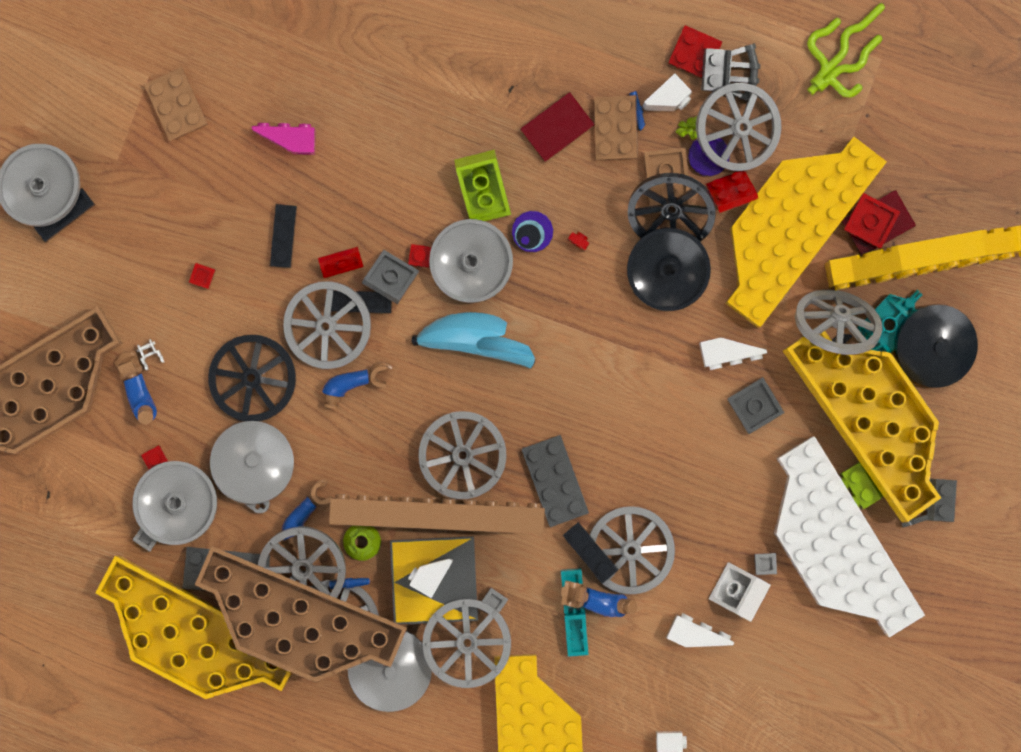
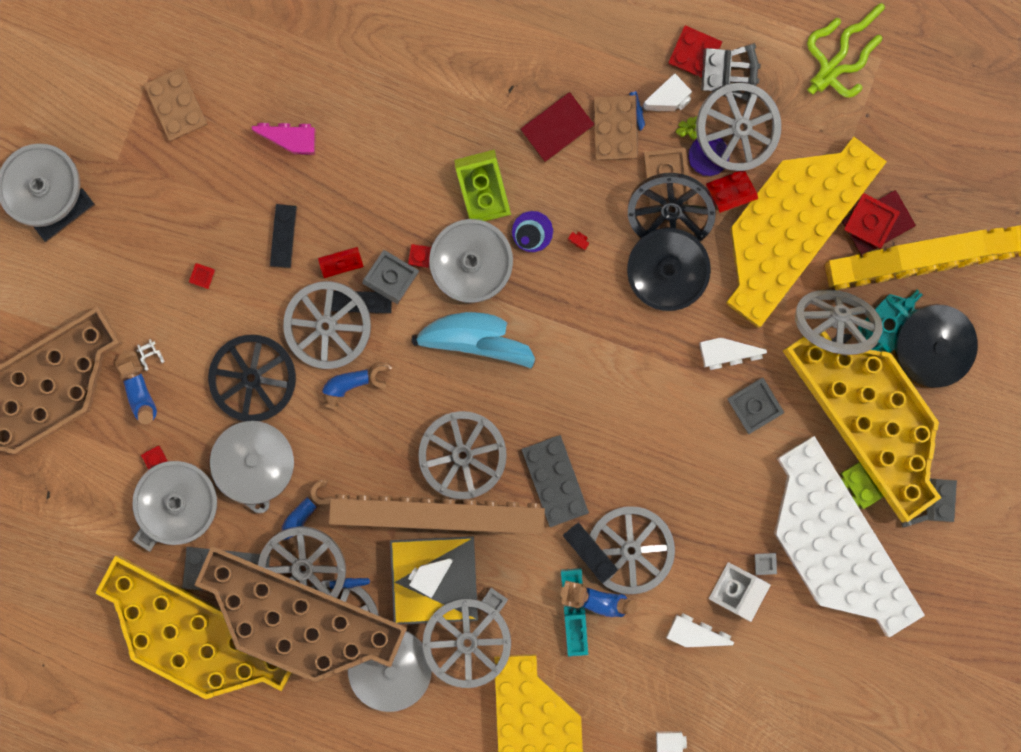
(372, 547): lime piece -> none

